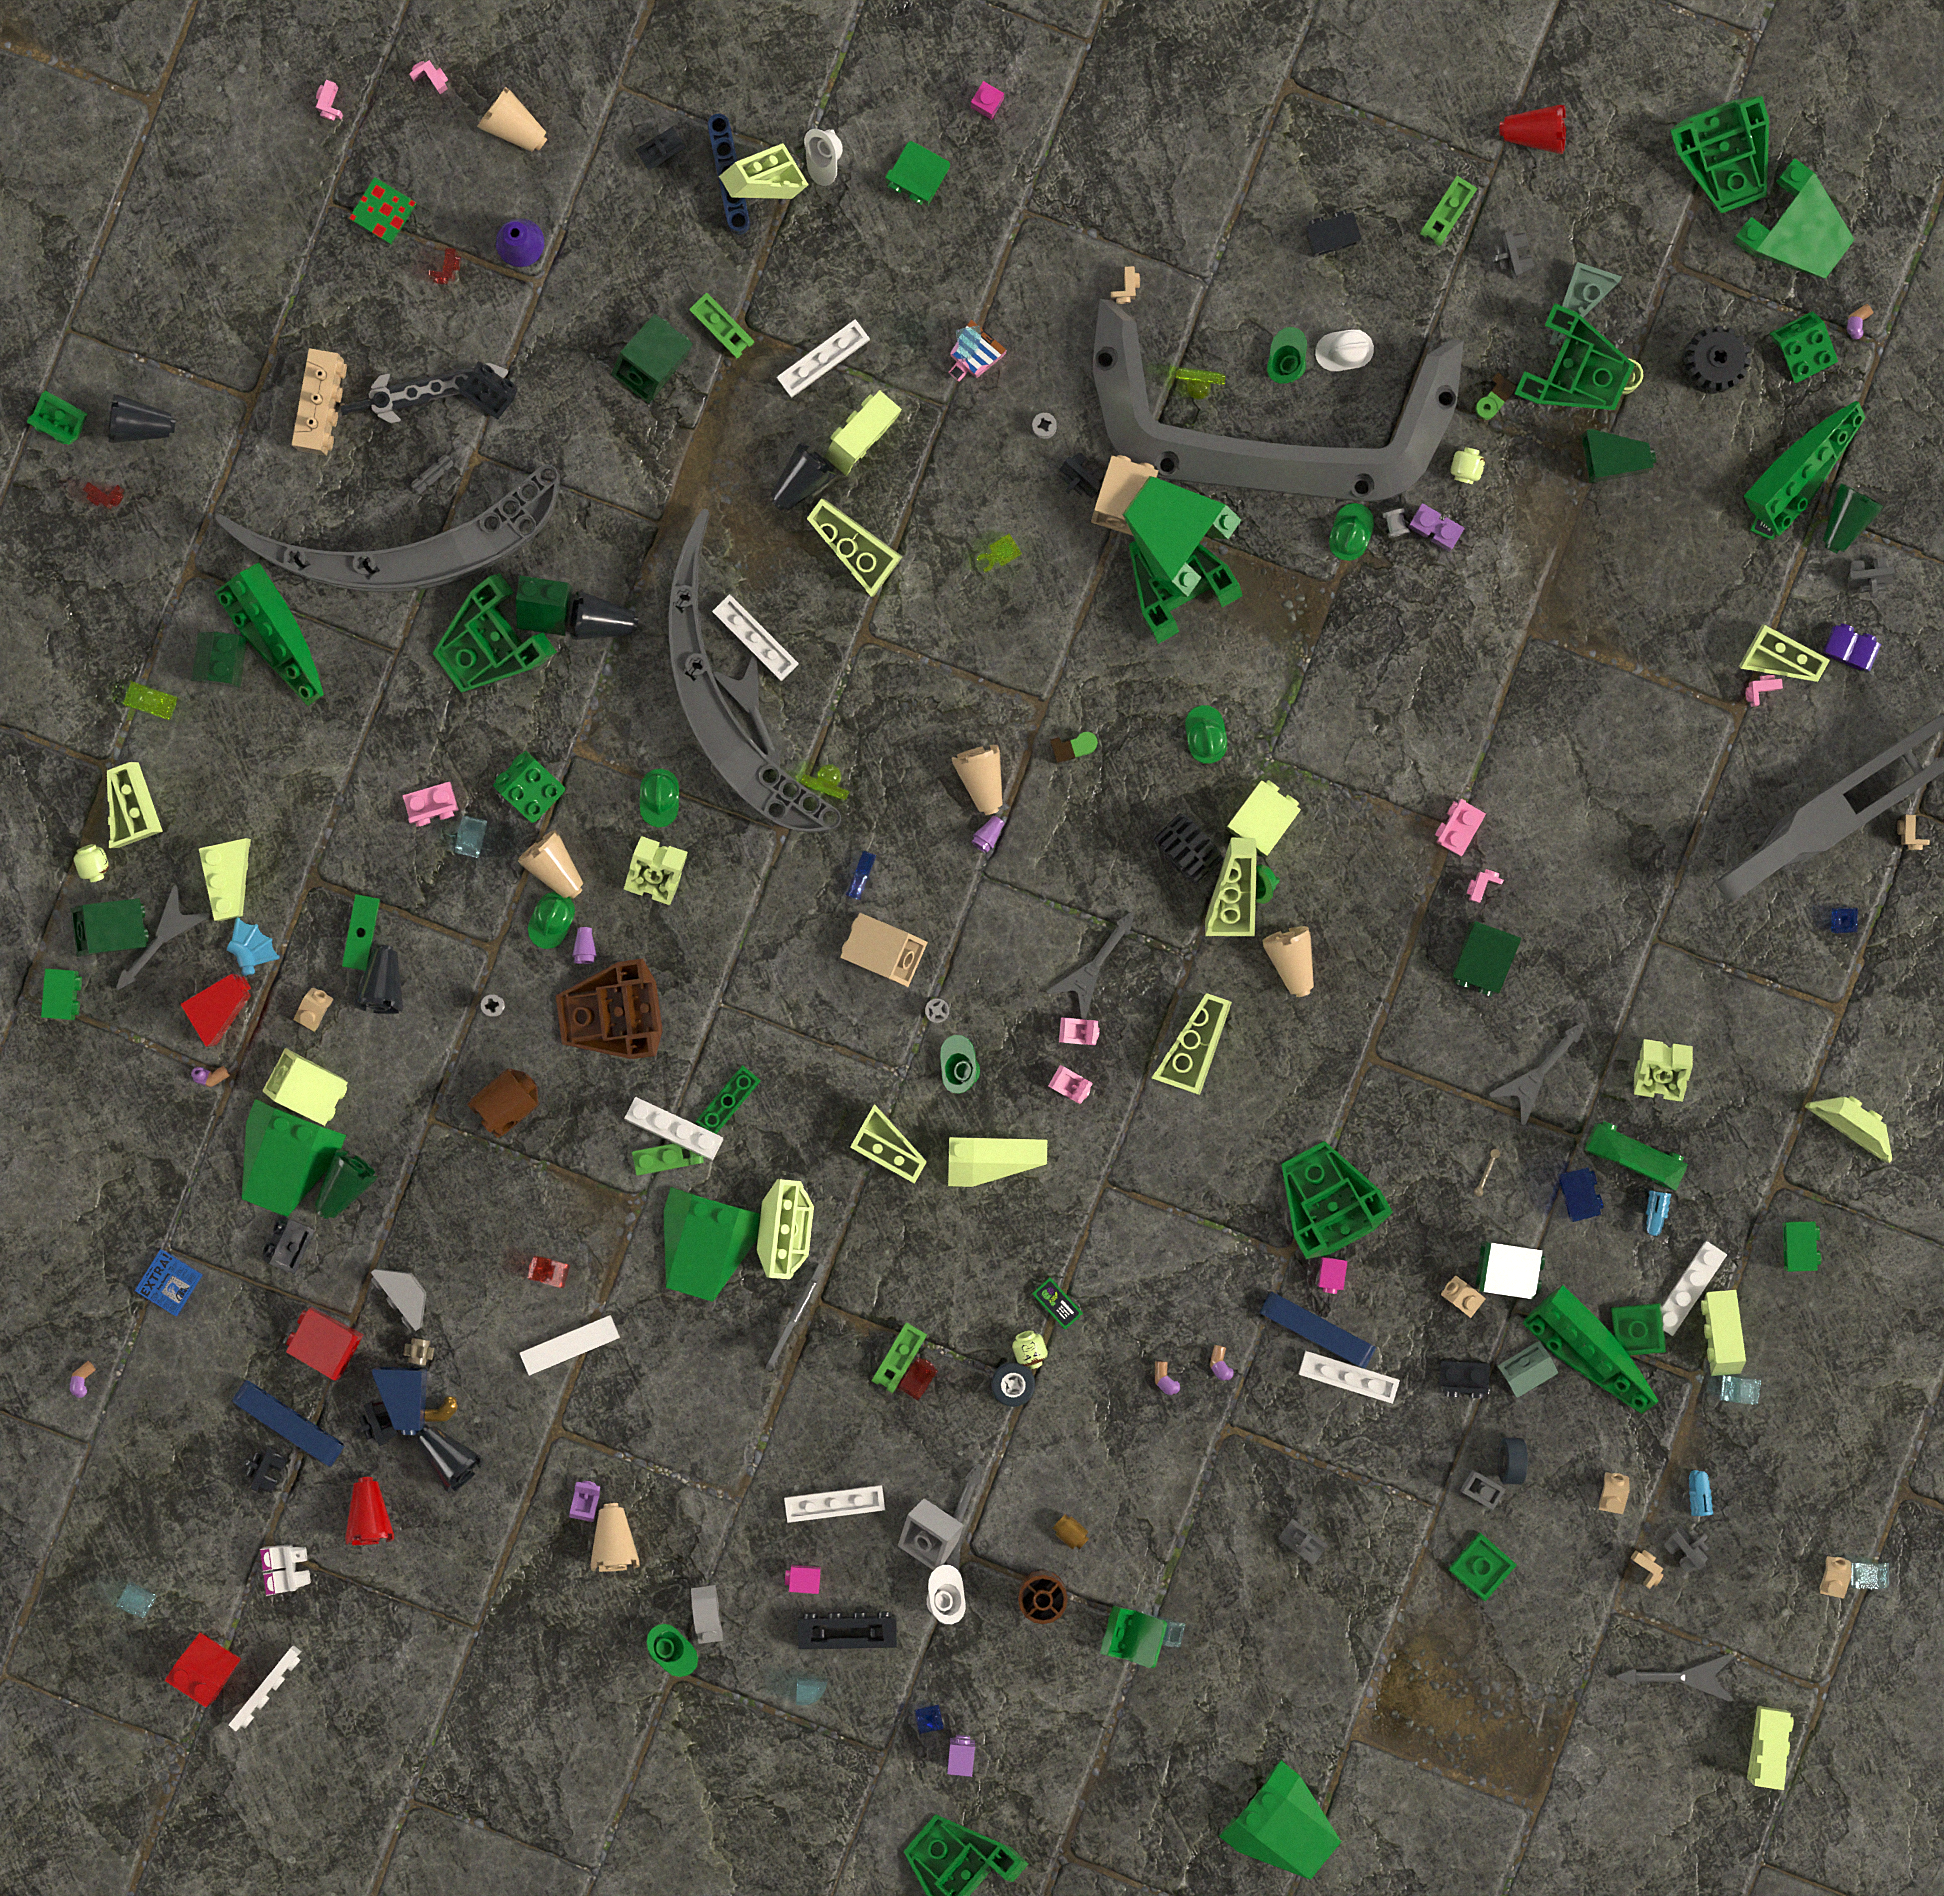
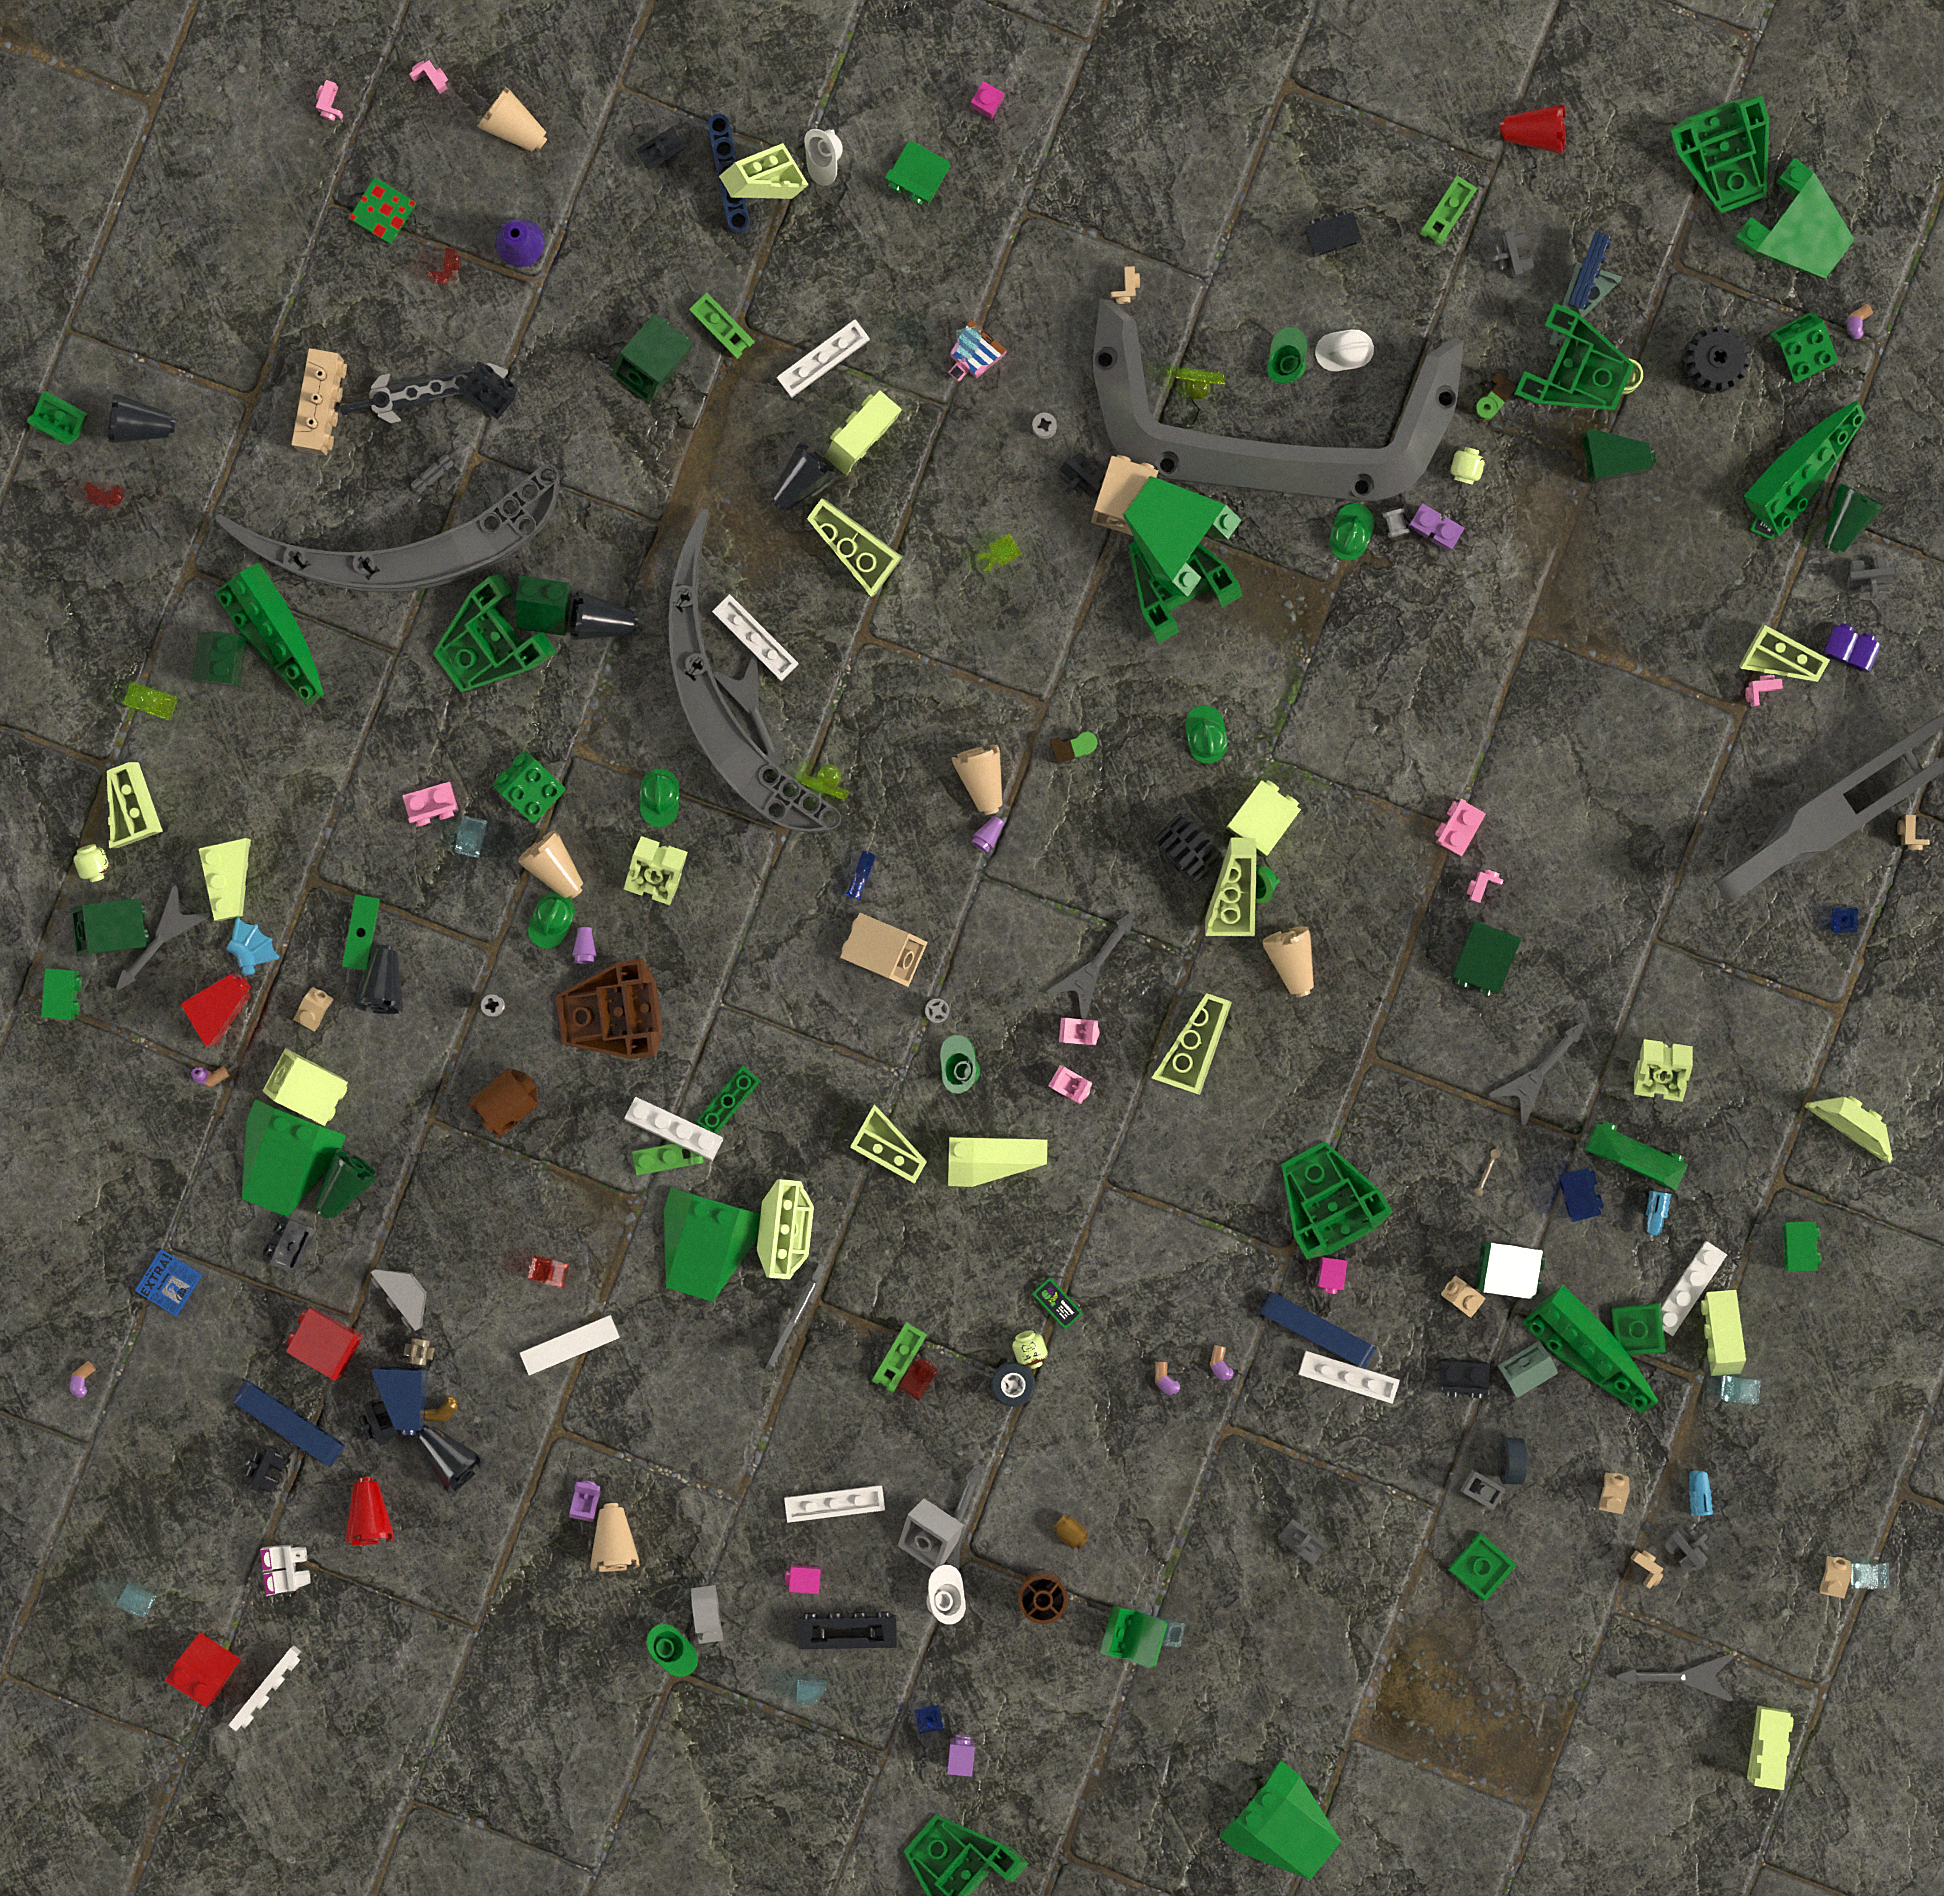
(1590, 270): none -> dark blue piece

